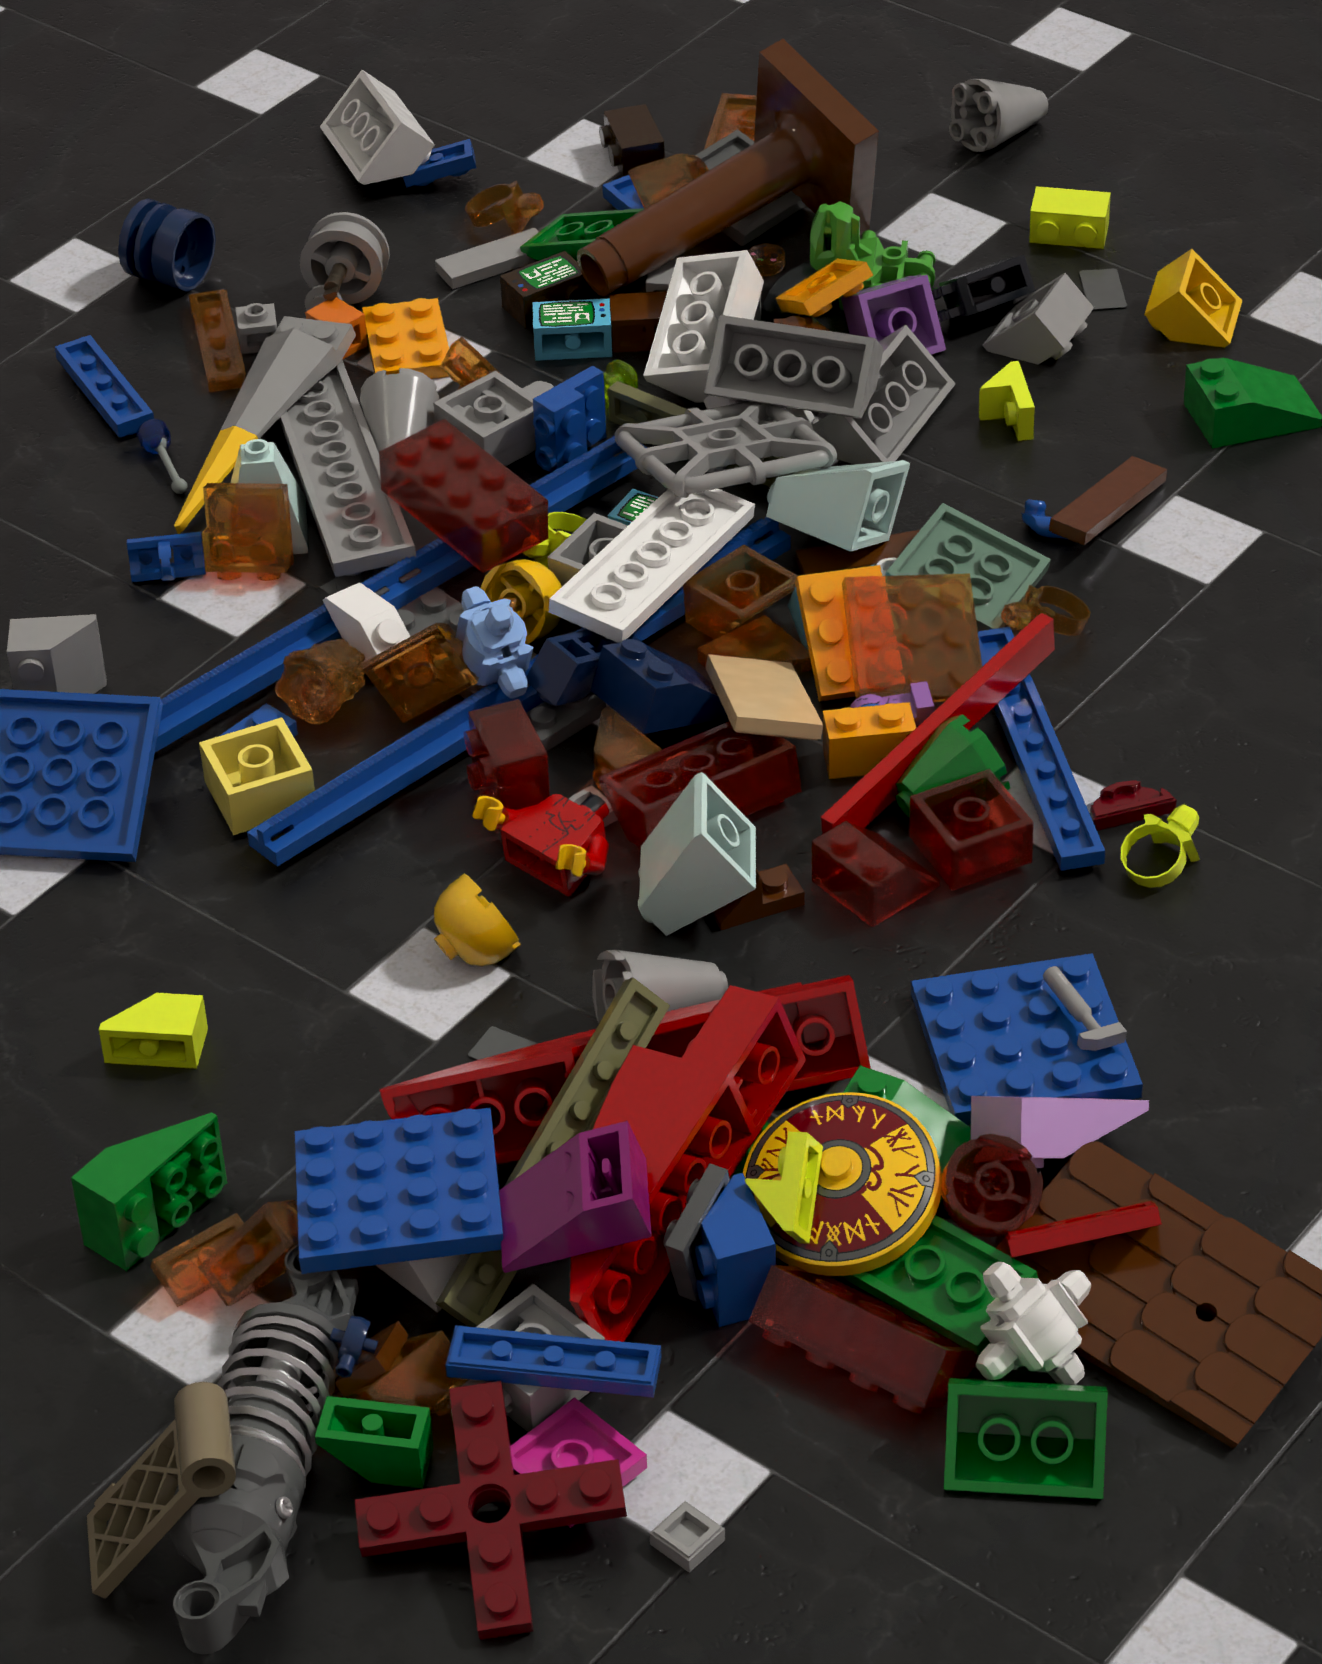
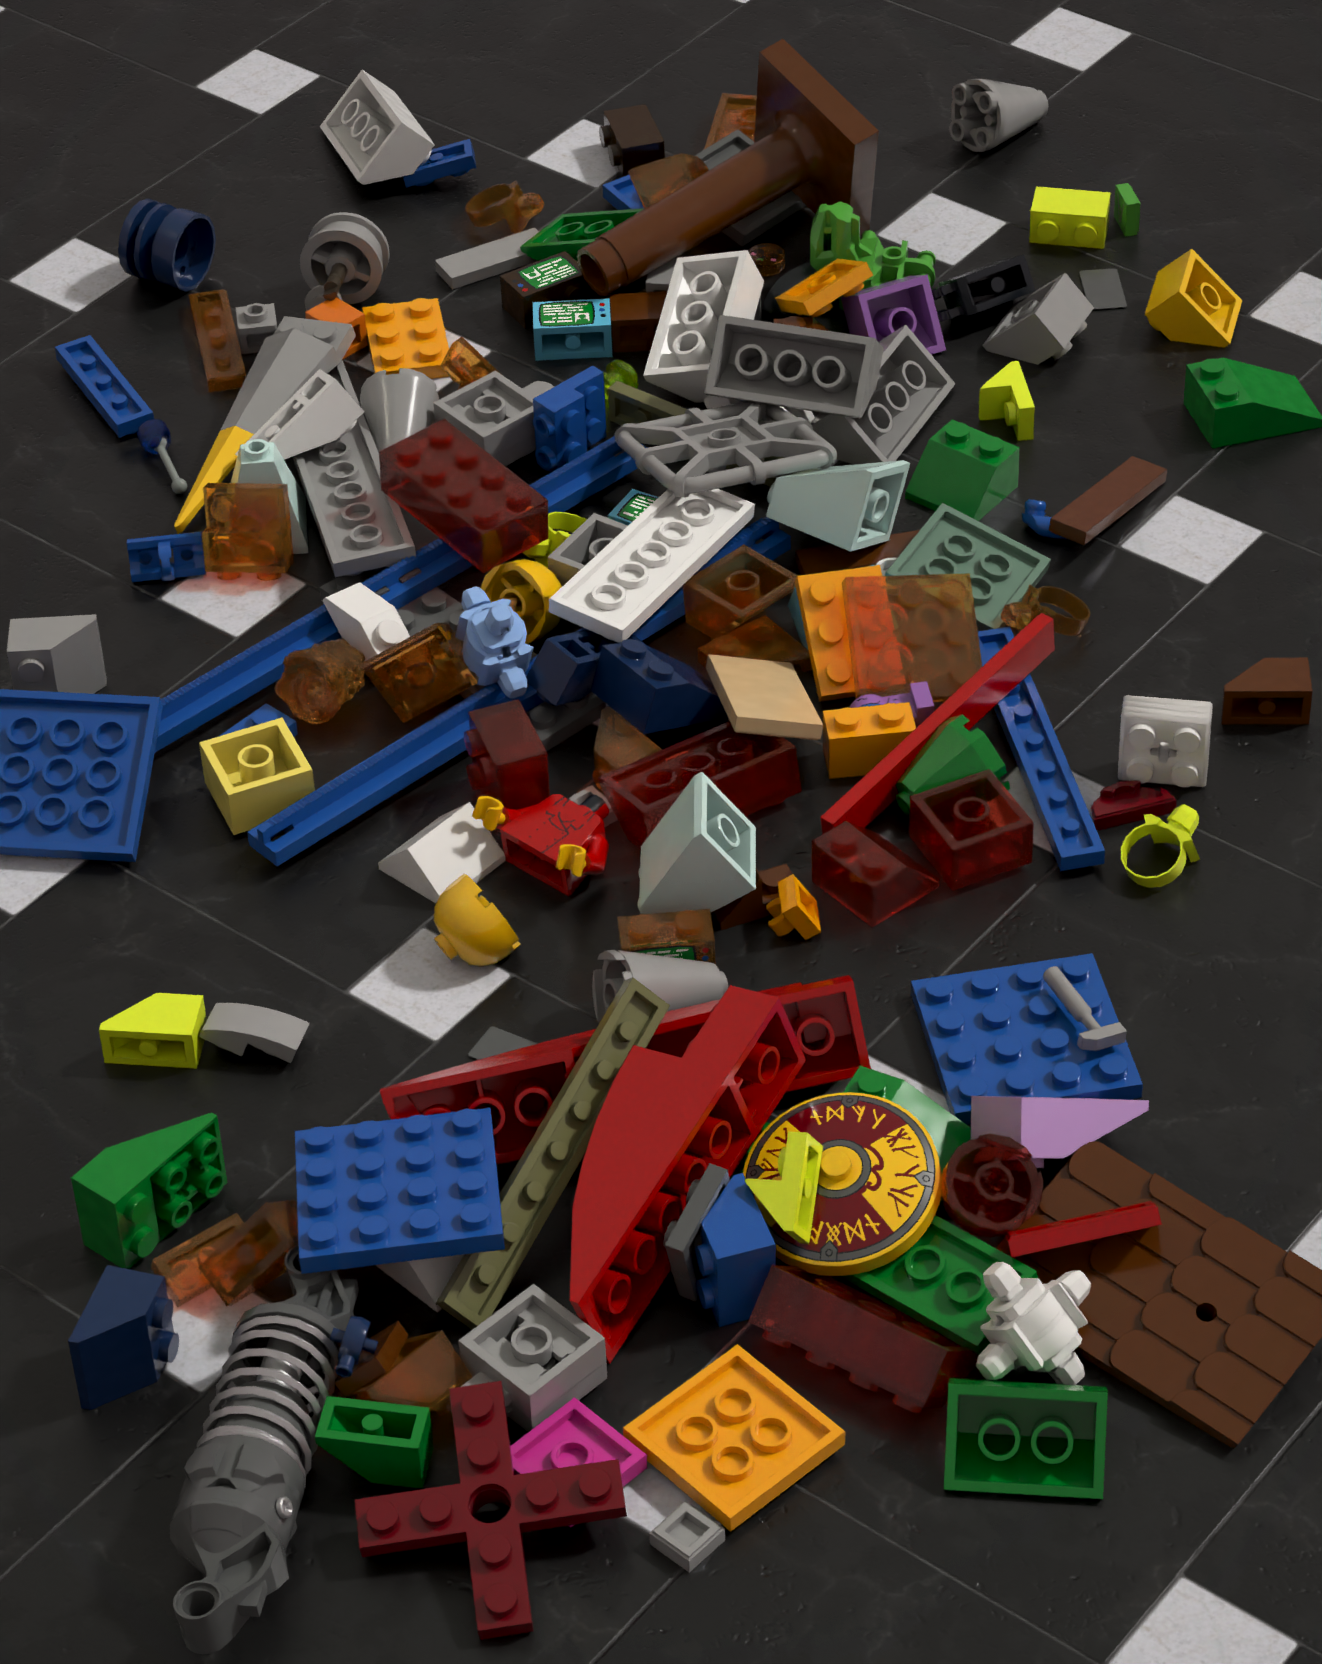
(122, 1336): none -> dark blue slope
(189, 1454): dark tan piece -> none
(237, 1025): none -> light grey slope
(311, 417): none -> white slope
(443, 853): none -> white slope
(554, 1361): blue tile -> none
(577, 1200): magenta slope -> none
(669, 934): none -> clear orange brick
(734, 1437): none -> light orange plate
(794, 909): none -> light orange tile
(964, 471): none -> green slope
(1127, 209): none -> bright green tile
(1164, 741): none -> white brick
(1269, 693): none -> reddish brown slope

